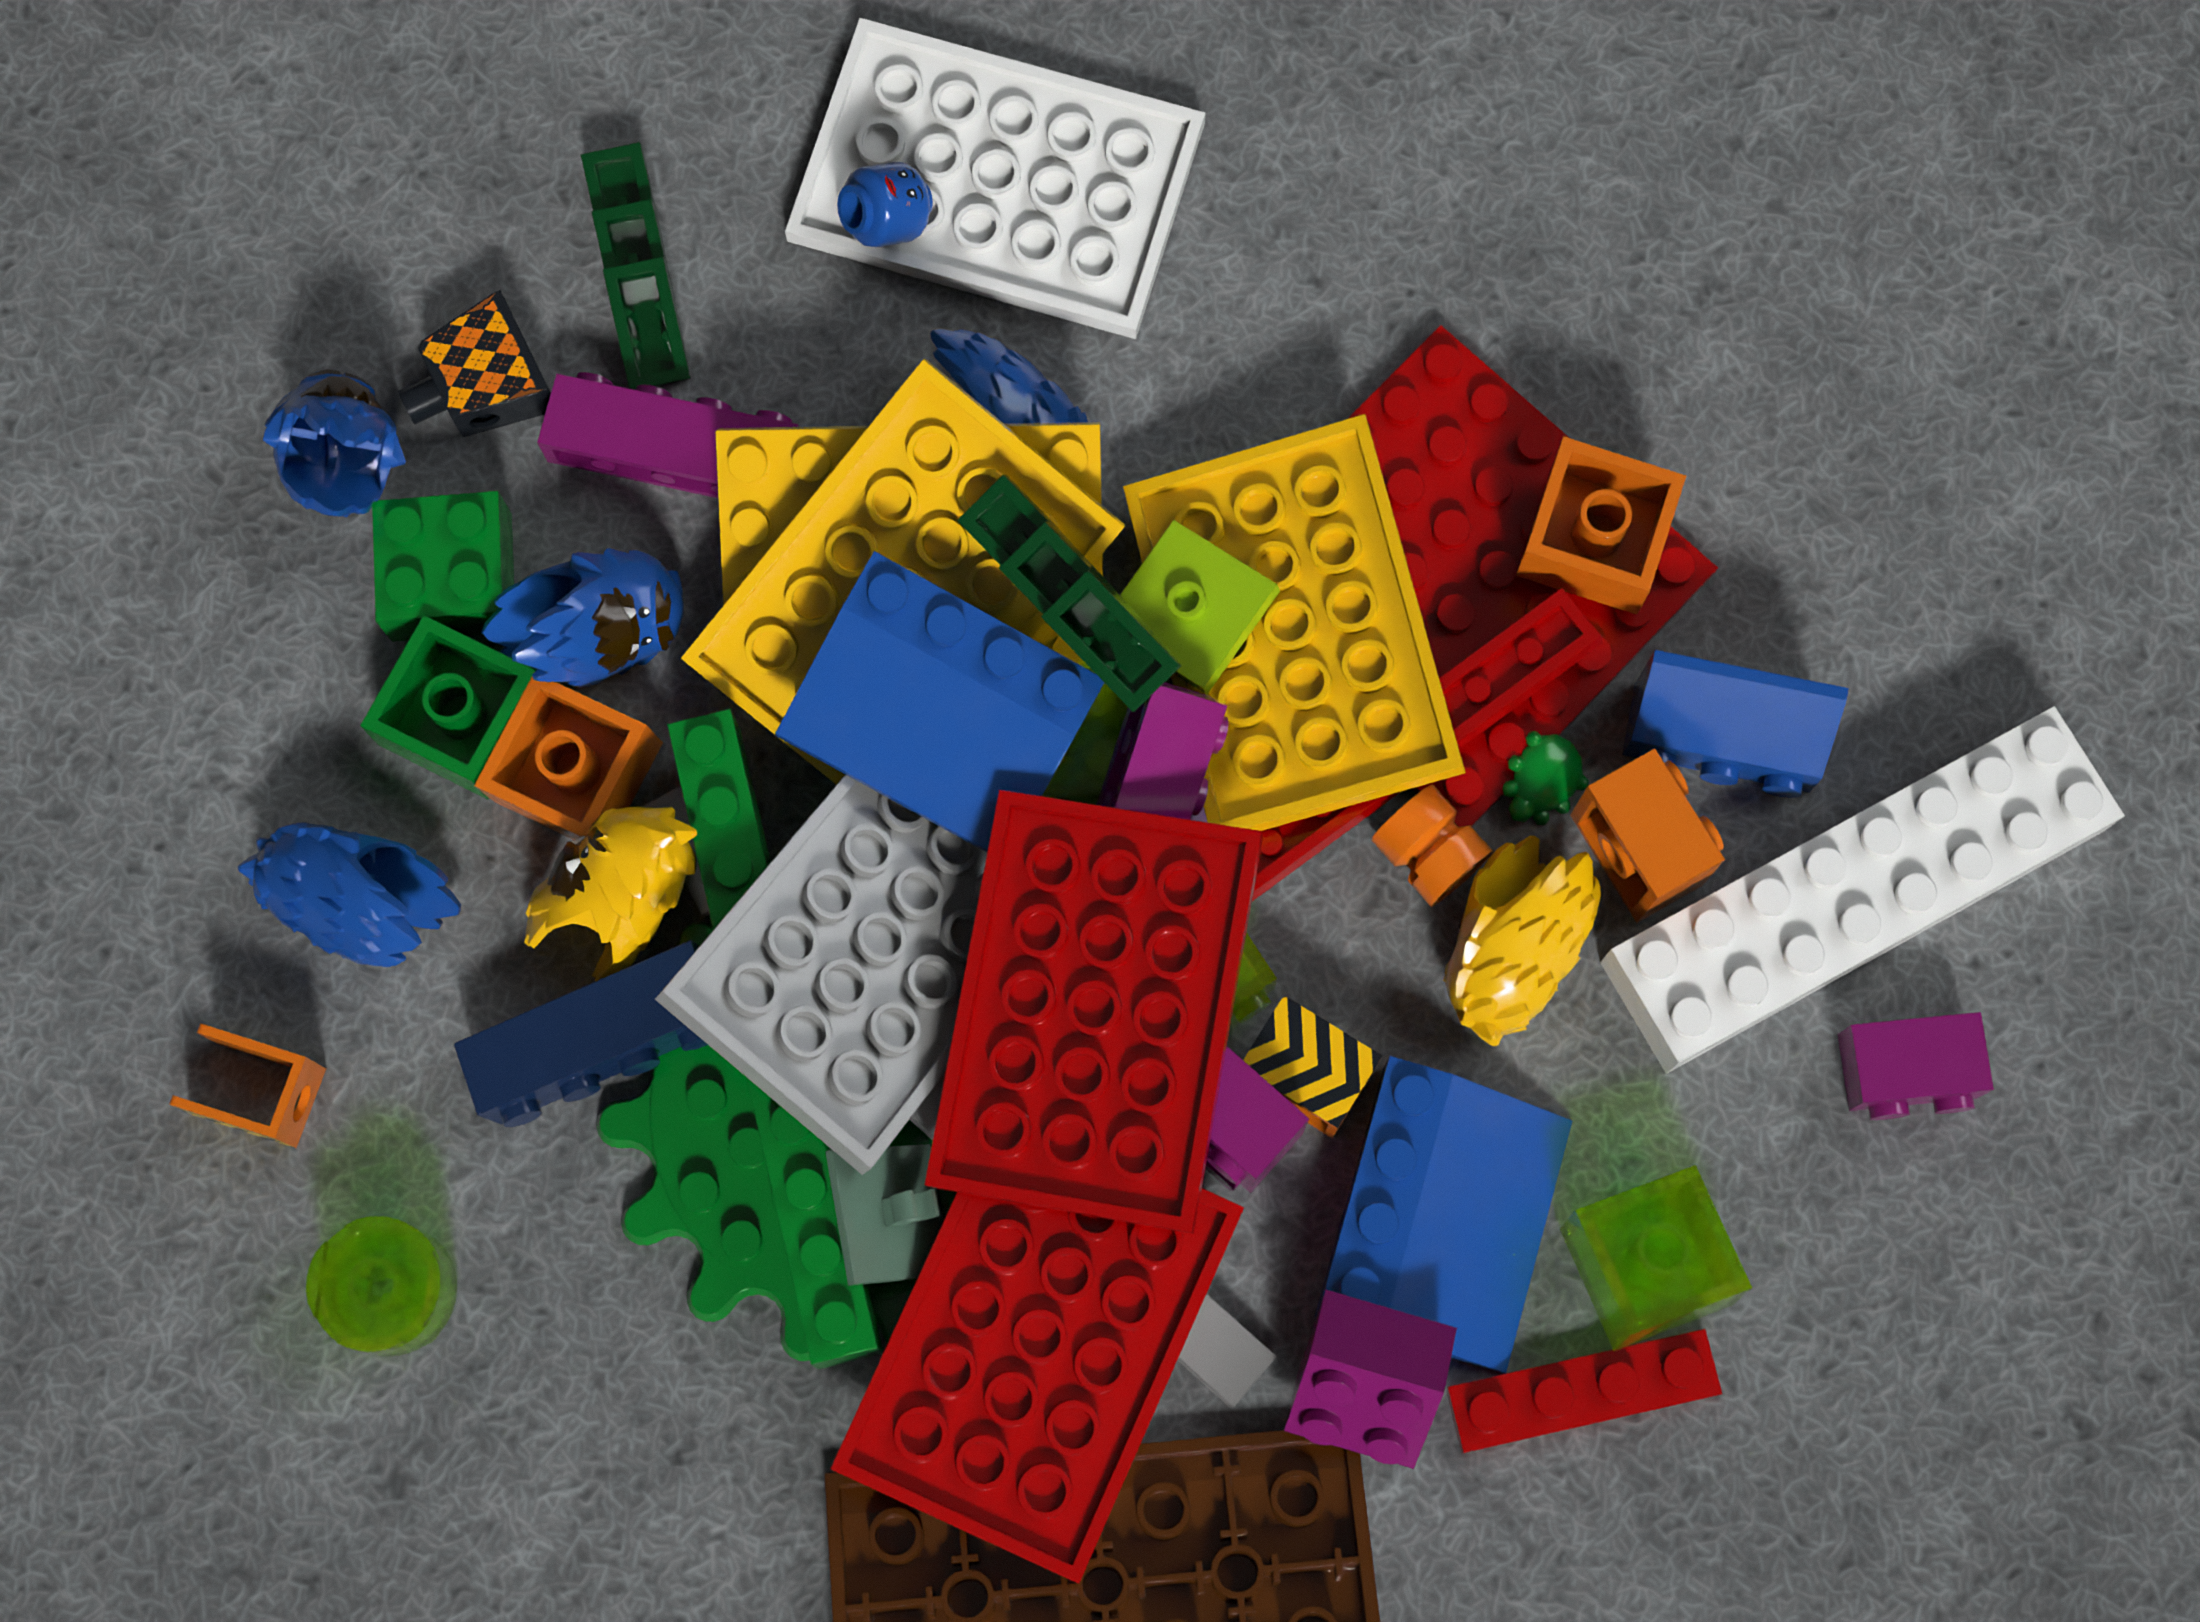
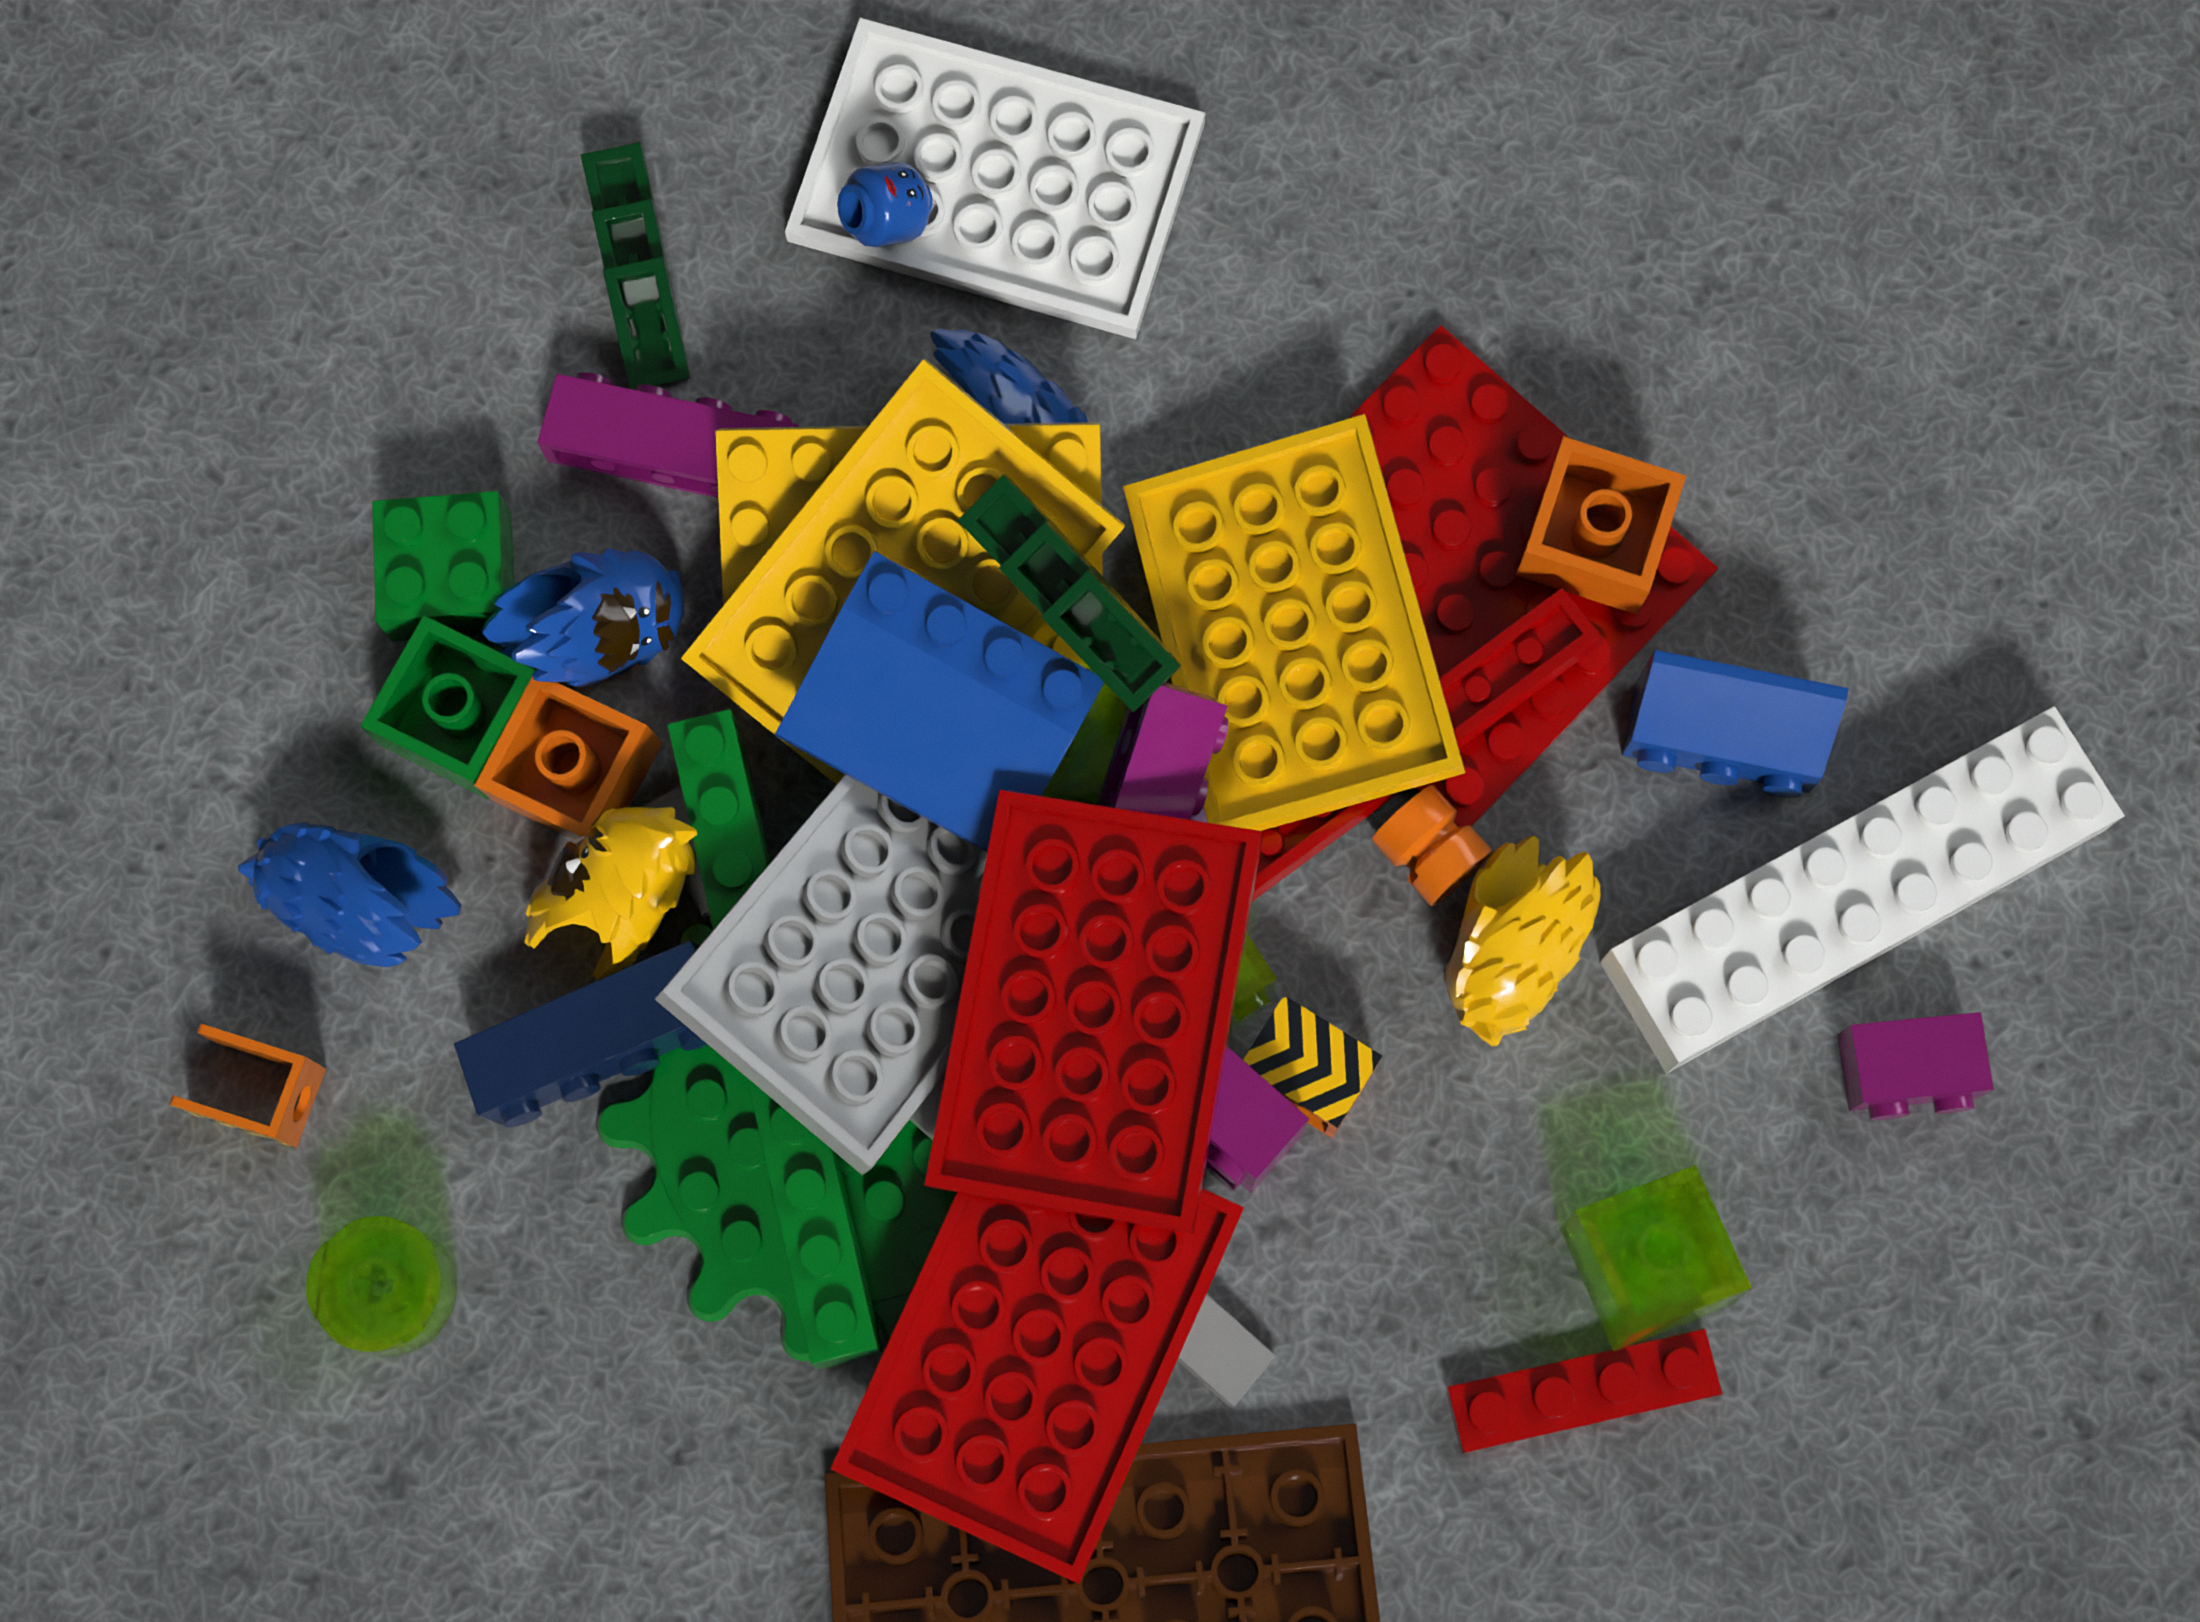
(333, 444): blue head -> none
(478, 372): black torso -> none
(885, 1215): sand green piece -> none
(1198, 602): lime plate -> none
(1370, 1379): magenta brick -> none
(1449, 1206): blue slope -> none
(1544, 778): green piece -> none
(1648, 834): orange brick -> none

